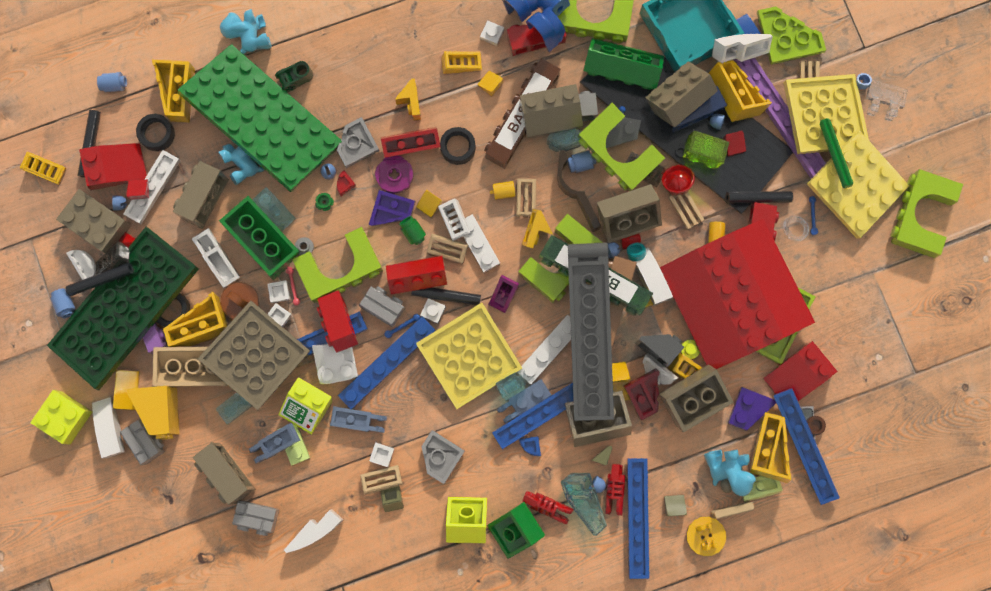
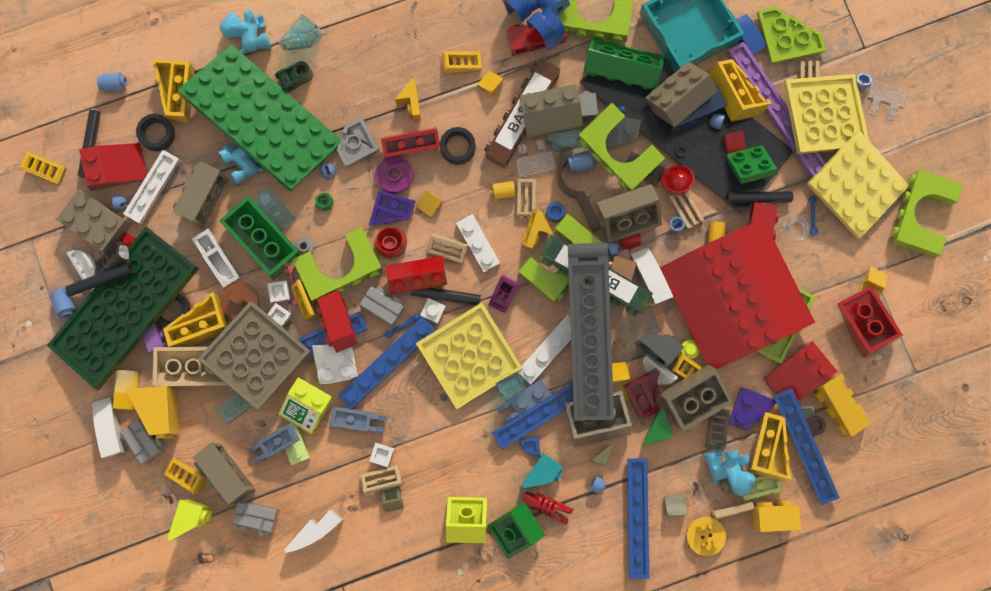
(61, 417): neon yellow brick -> none
(138, 189): red slope -> none
(189, 517): none -> neon yellow slope
(196, 482): none -> yellow slope
(301, 35): none -> clear light blue slope
(303, 300): none -> yellow slope
(344, 183): red tile -> none
(390, 242): none -> red hat
(412, 230): green brick -> none
(440, 456): light grey plate -> none
(454, 203): white slope -> none
(492, 33): white plate -> none
(535, 164): none -> clear plate
(543, 472): none -> teal slope
(555, 212): none -> blue tile
(584, 500): clear light blue slope -> none
(615, 489): red hinge -> none
(636, 251): teal tile -> none
(659, 429): none -> green slope
(675, 222): none -> medium blue hinge
(705, 149): clear neon green brick -> none
(716, 444): none -> clear smoke slope
(741, 47): white slope -> none
(751, 164): none -> green plate
(778, 517): none -> yellow brick
(836, 153): green axle -> none
(841, 406): none -> yellow wedge
(868, 322): none -> red slope
(875, 279): none -> yellow slope

